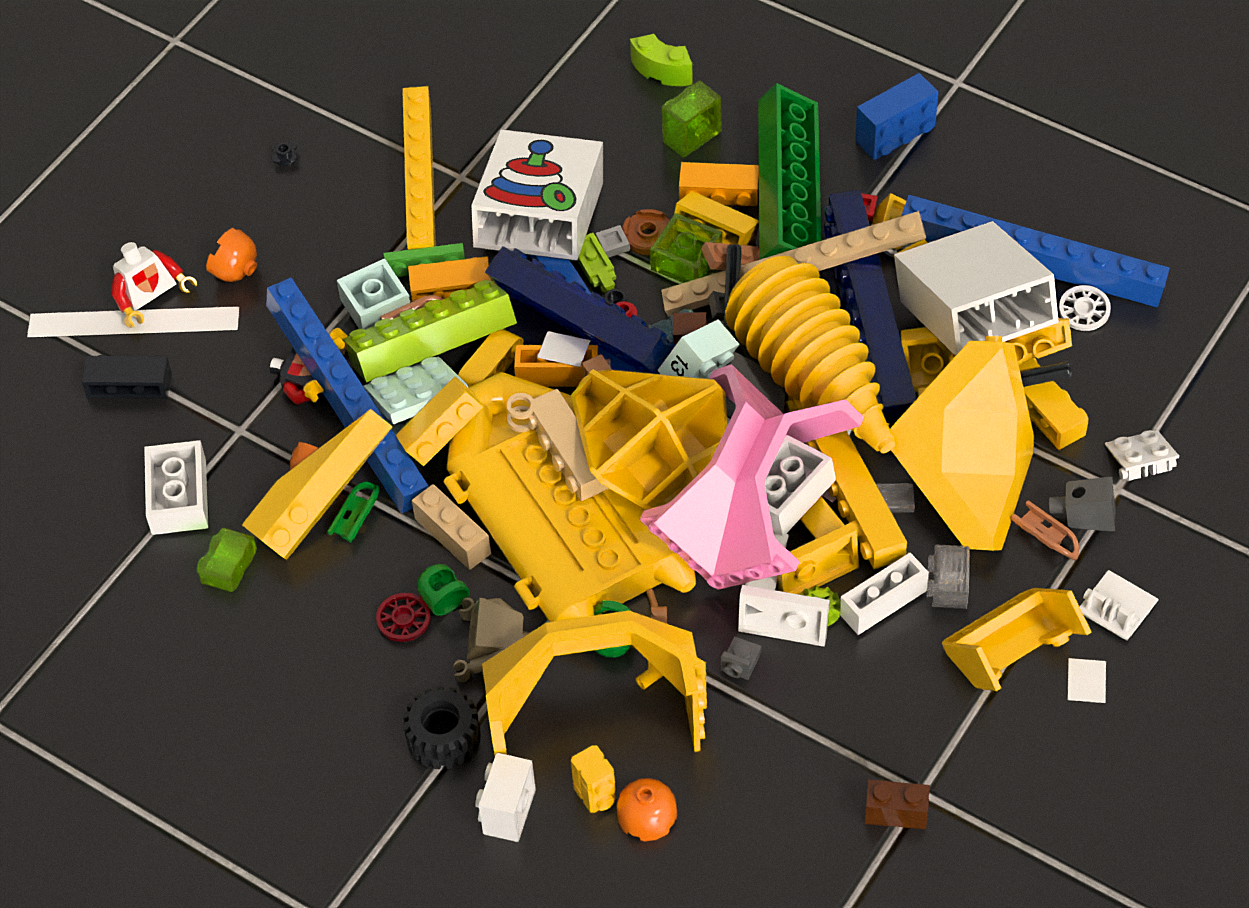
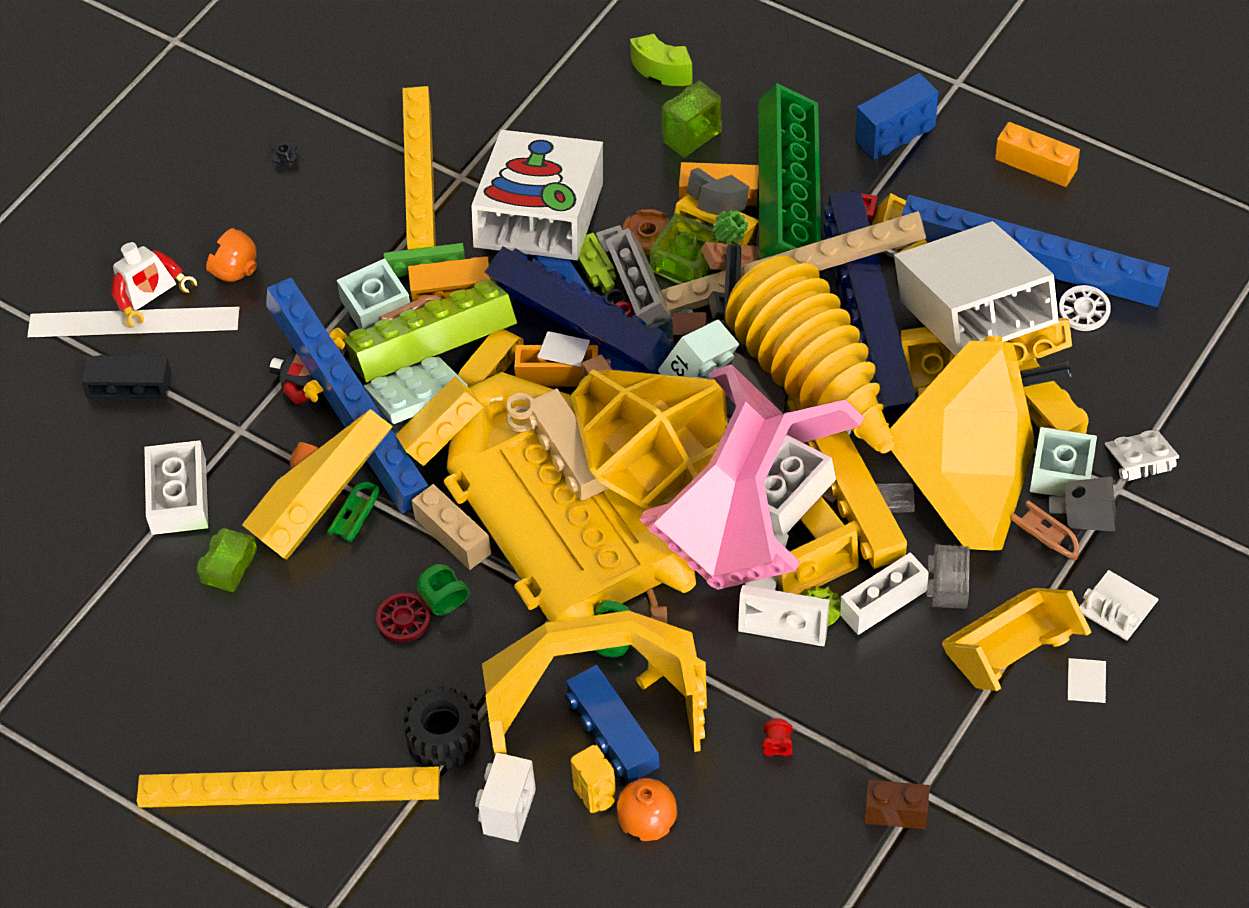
(288, 787): none -> yellow plate
(492, 629): dark tan torso -> none
(612, 724): none -> blue brick
(638, 277): none -> light grey brick
(717, 195): none -> dark grey brick
(730, 227): none -> bright green gear
(740, 658): dark grey bracket -> none
(777, 738): none -> red brick
(1037, 154): none -> light orange brick
(1060, 459): none -> light aqua brick

